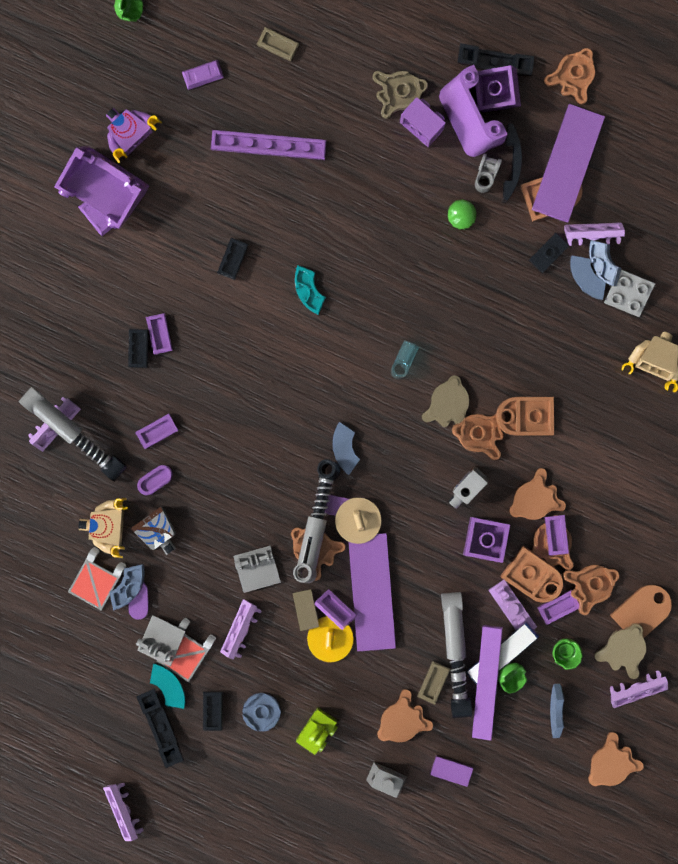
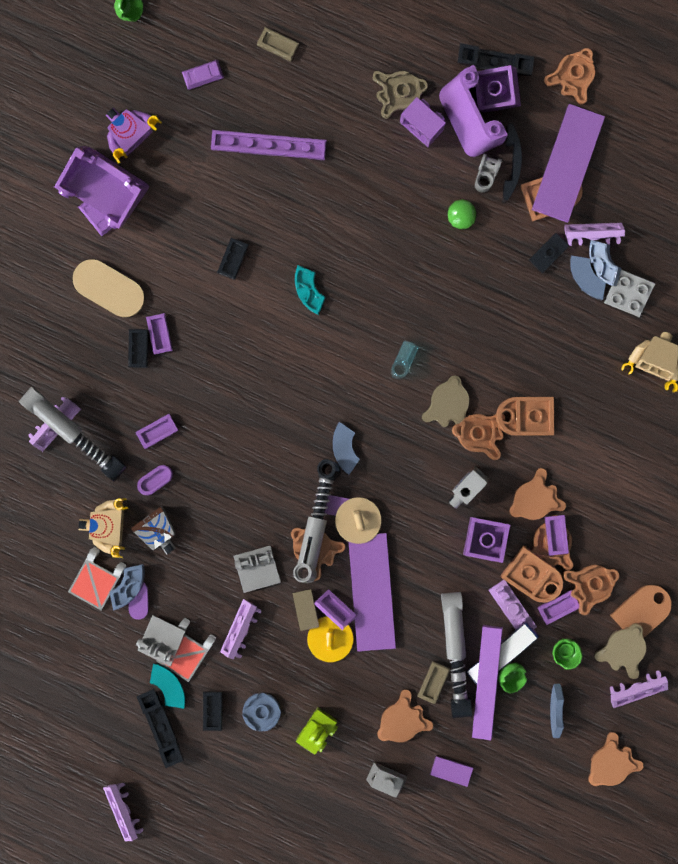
(108, 288): none -> tan tile

